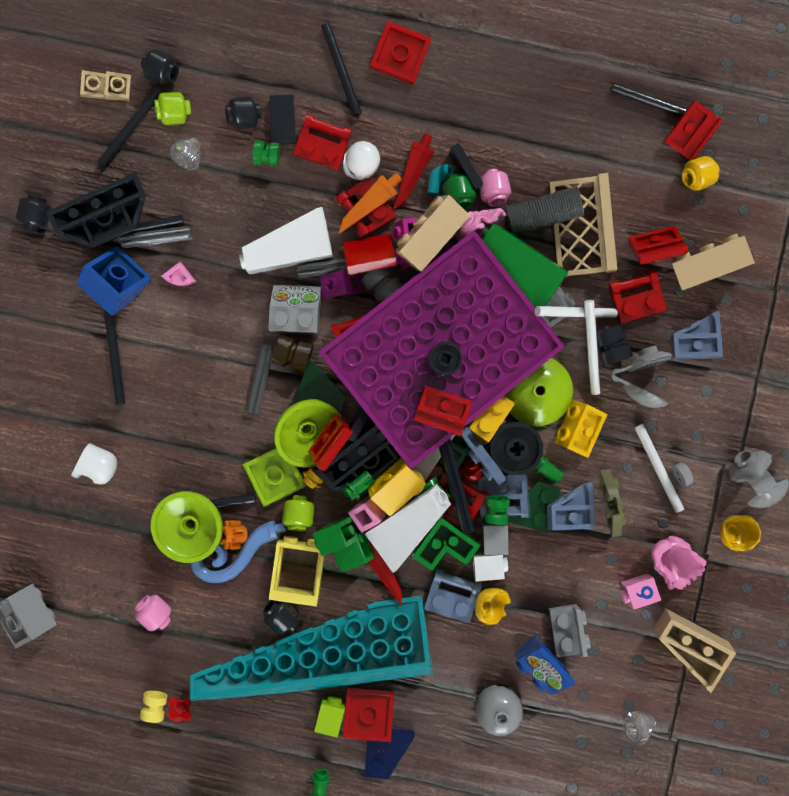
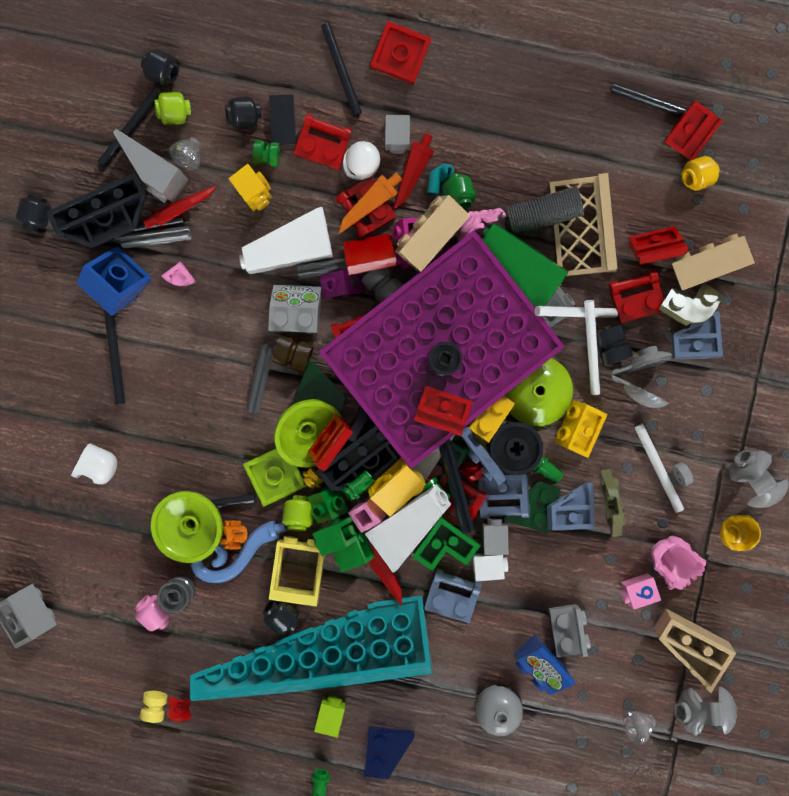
(105, 86): tan slope -> none
(162, 177): none -> light grey slope
(166, 213): none -> red bar
(176, 594): none -> dark grey wheel
(252, 187): none -> yellow brick
(327, 506): none -> green brick
(368, 714): red tile -> none
(397, 133): none -> light grey brick
(464, 166): black tile -> none
(490, 605): yellow hair -> none
(495, 188): bright pink head -> none
(497, 509): green wheel -> none
(692, 310): none -> plate
(696, 714): none -> light grey animal

